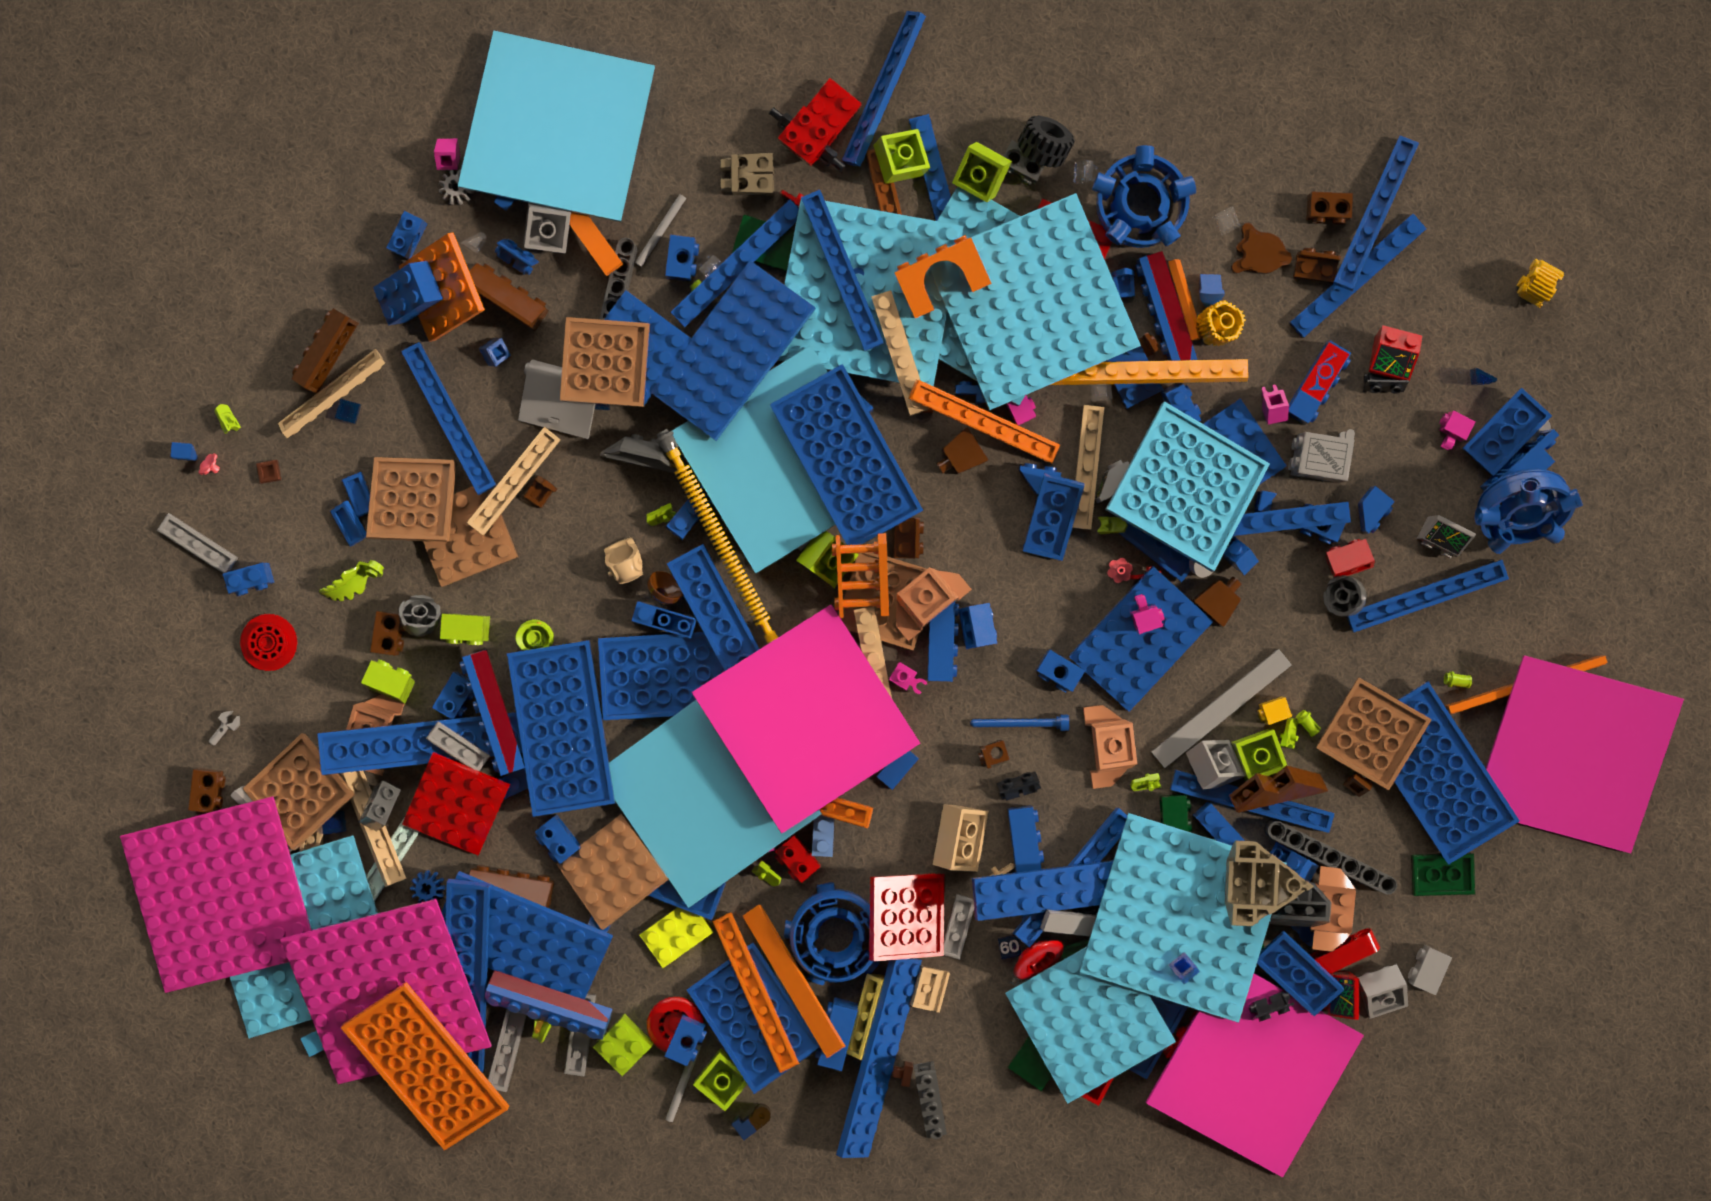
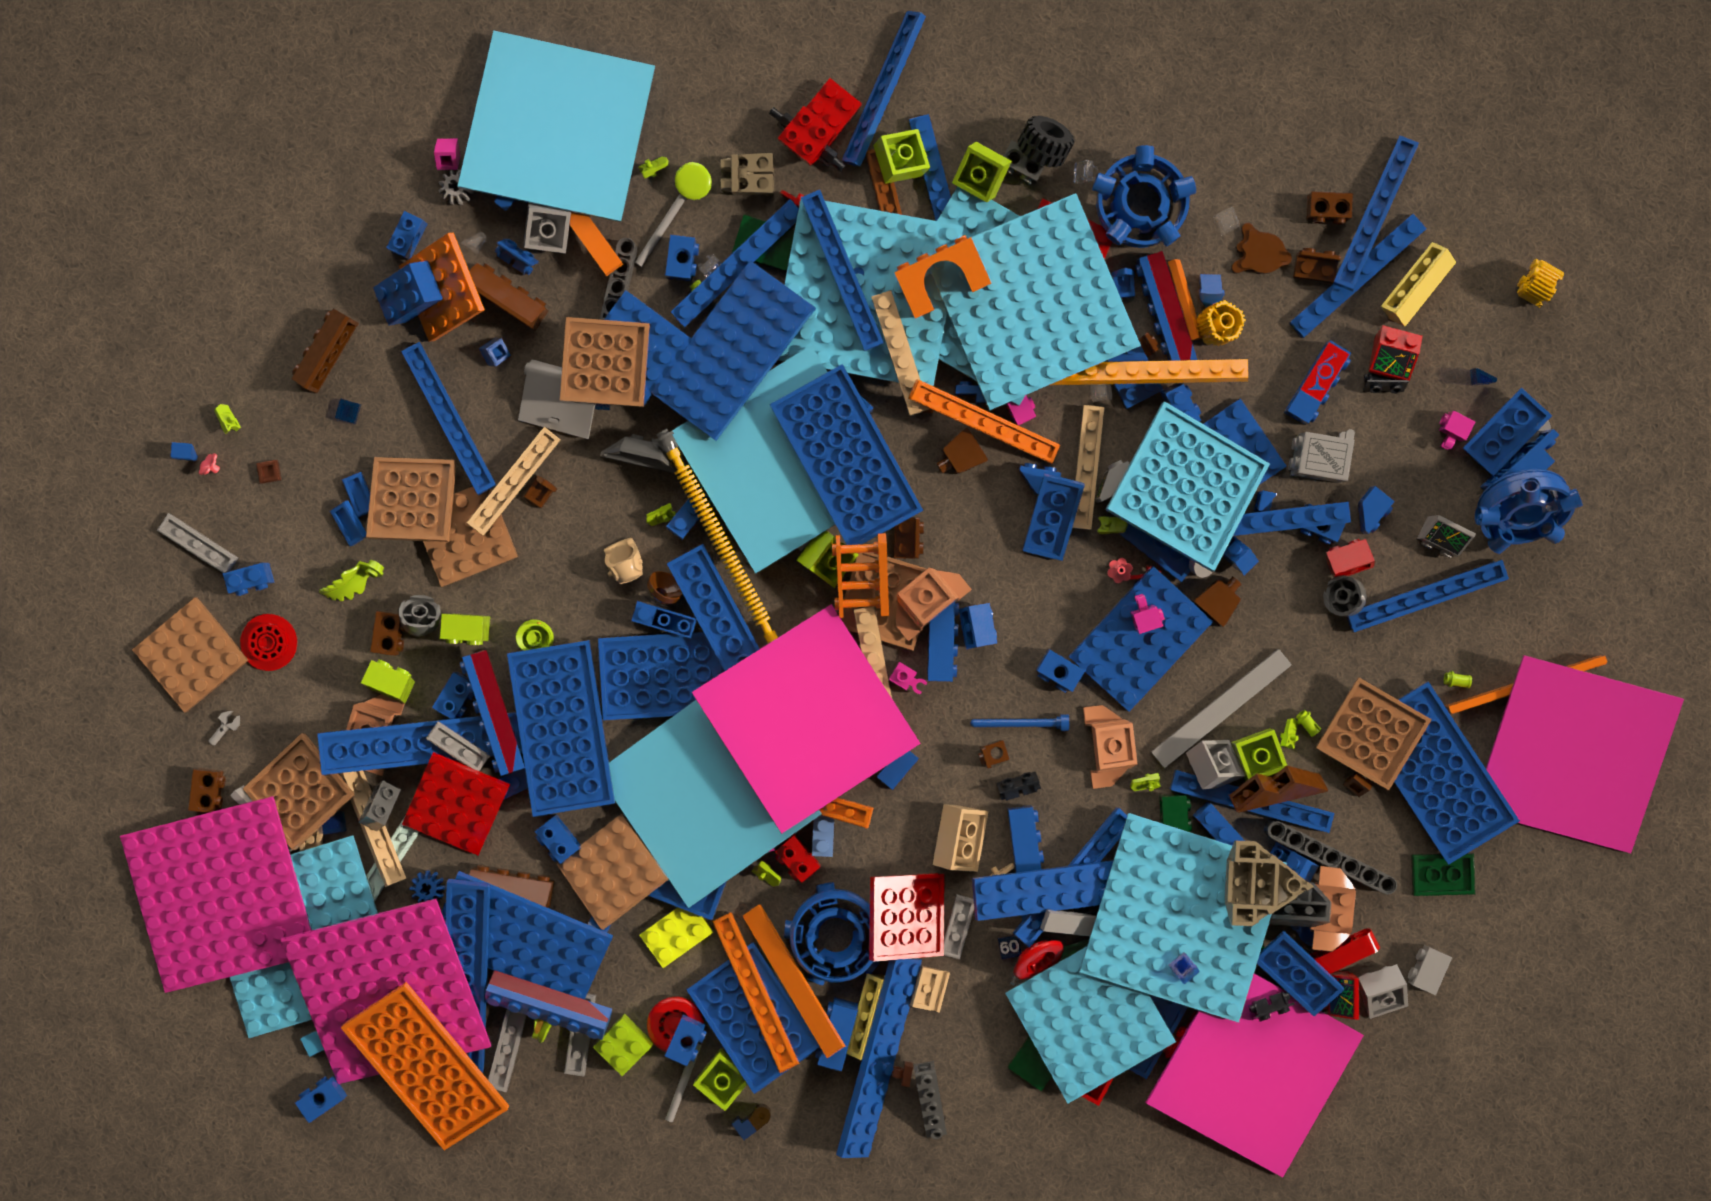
(190, 654): none -> medium nougat plate
(312, 1107): none -> blue brick
(331, 393): tan plate -> none
(650, 168): none -> lime piece
(693, 181): none -> lime piece
(1274, 405): dark pink brick -> none
(1274, 710): yellow brick -> none
(1418, 284): none -> light yellow brick

